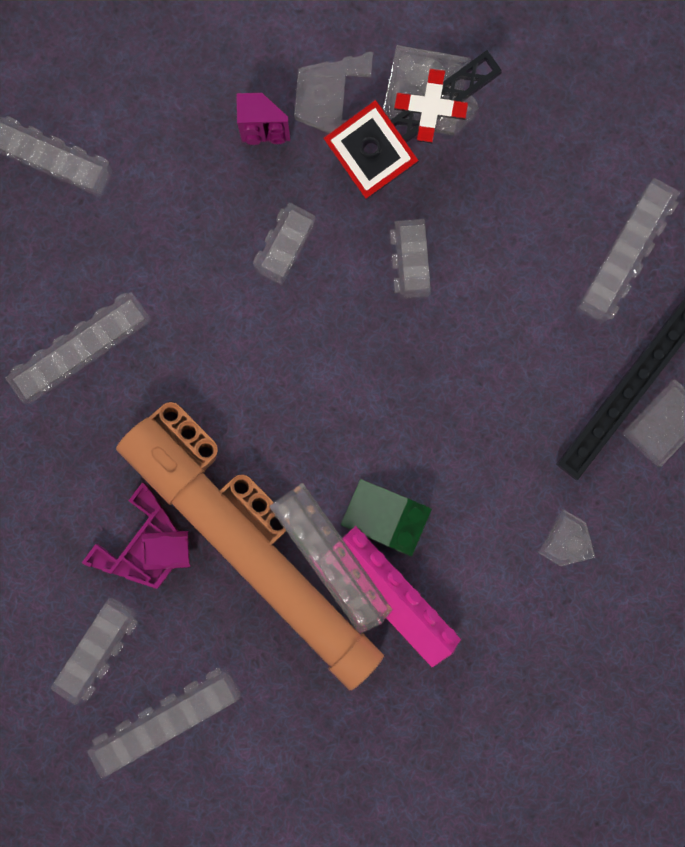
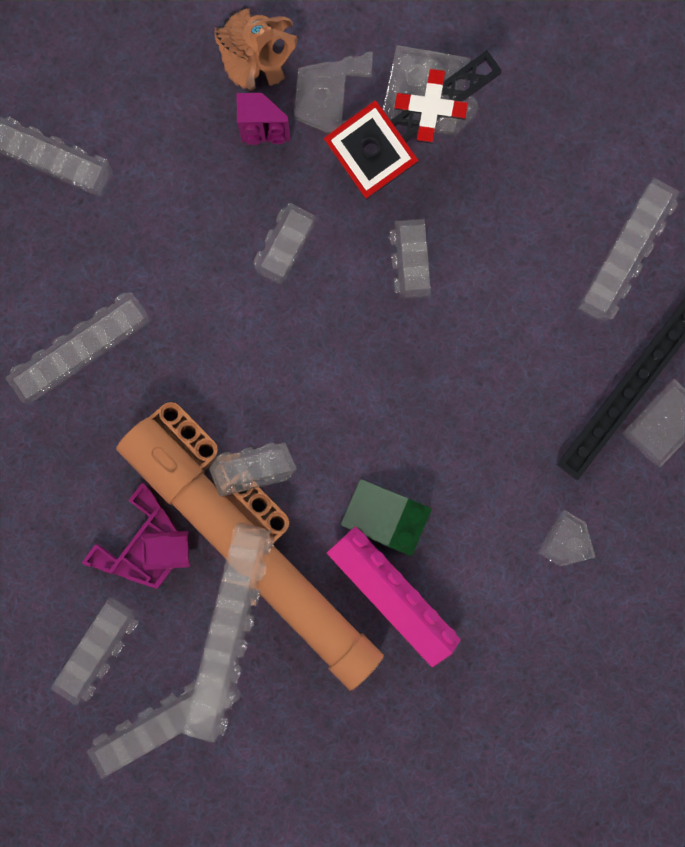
(227, 632): none -> clear brick
(248, 46): none -> nougat piece
(252, 468): none -> clear brick
(331, 558): clear brick -> none

